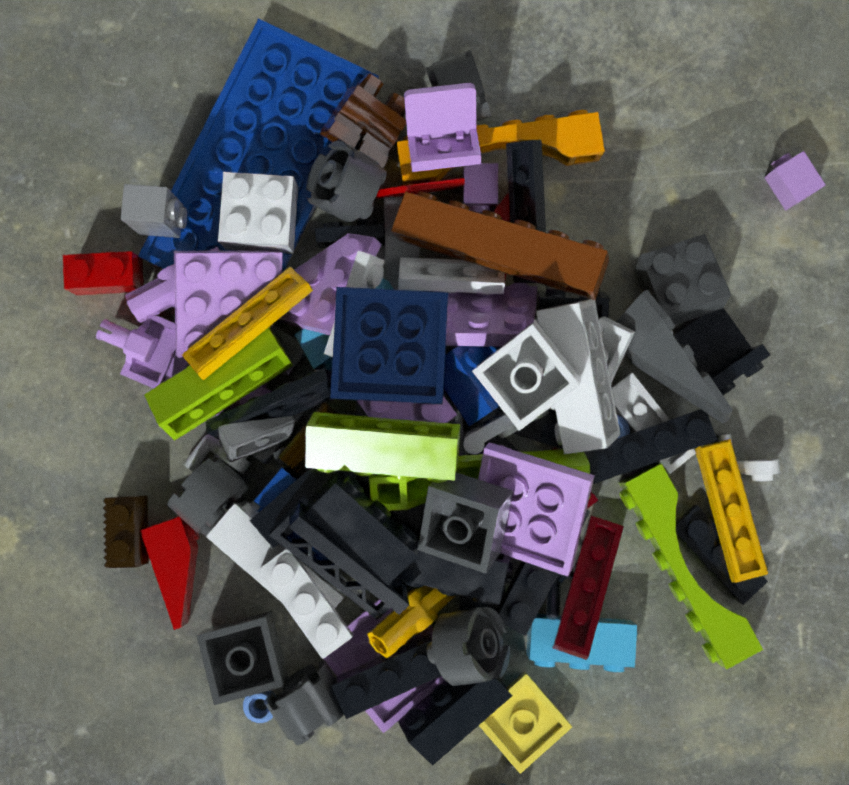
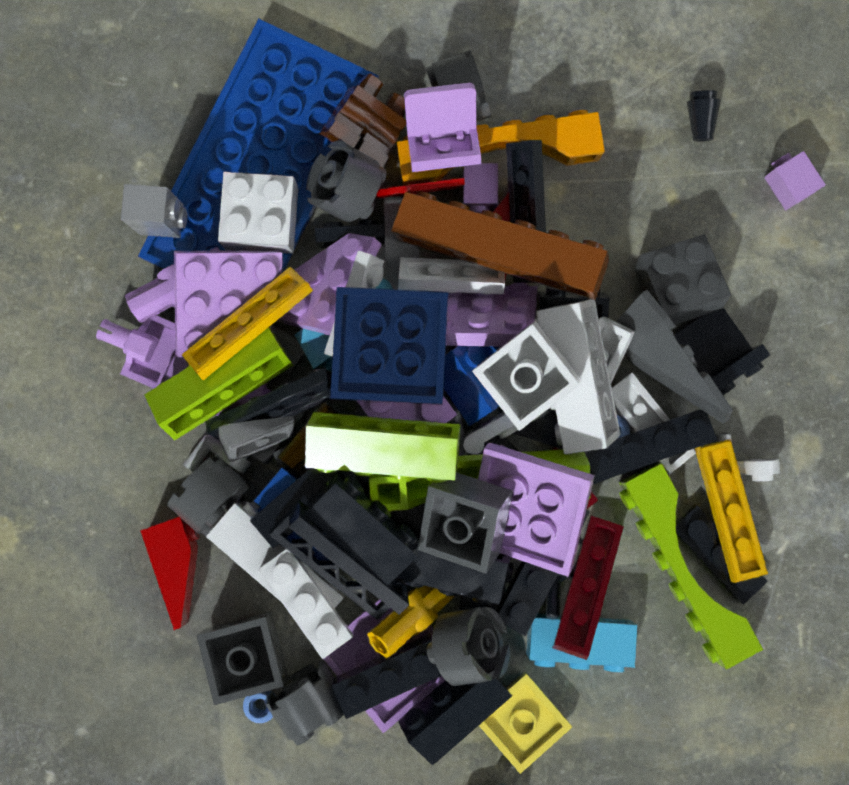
(102, 273): red brick -> none
(123, 523): dark brown brick -> none
(703, 114): none -> black cone

